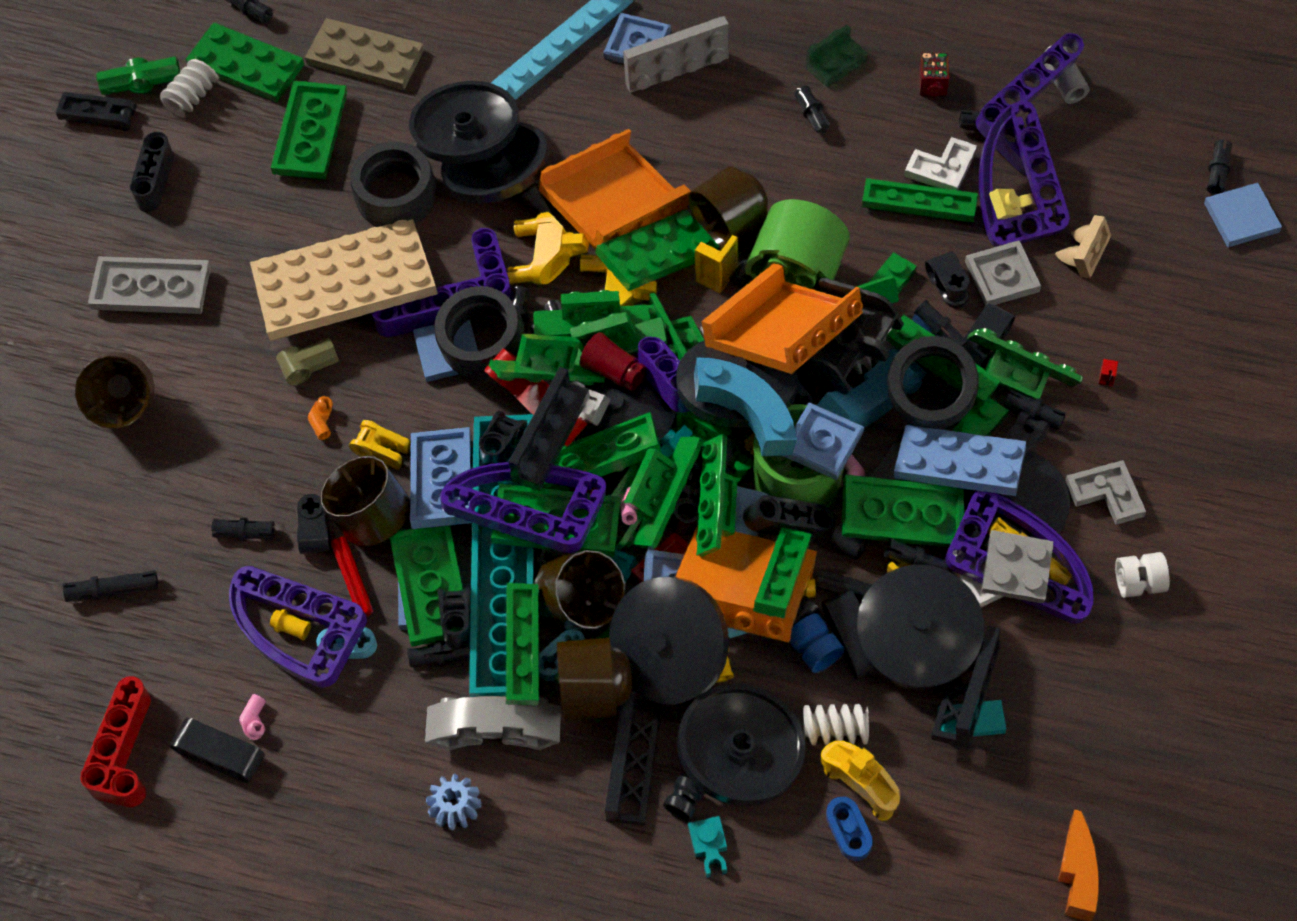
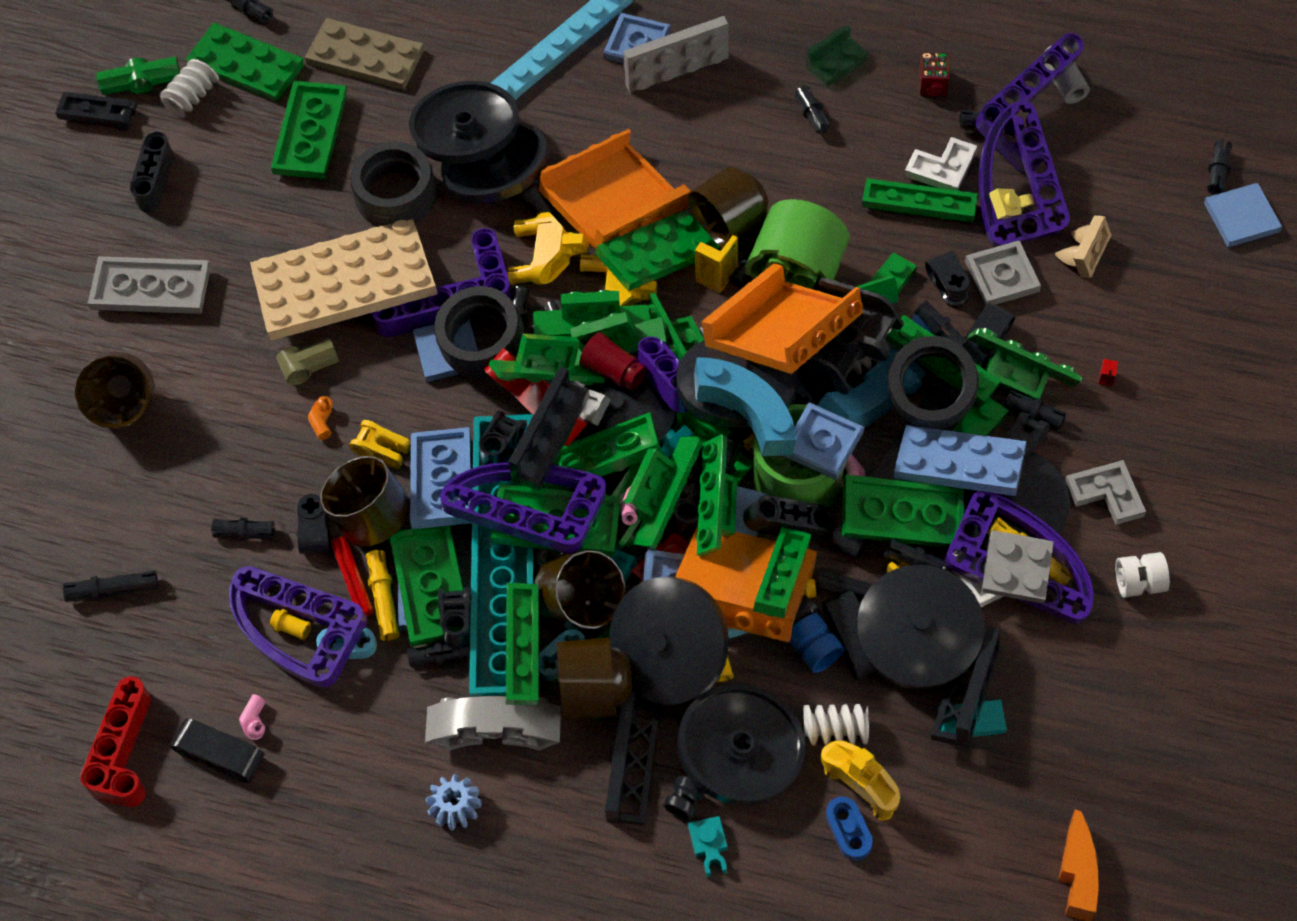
(380, 585): none -> yellow pin

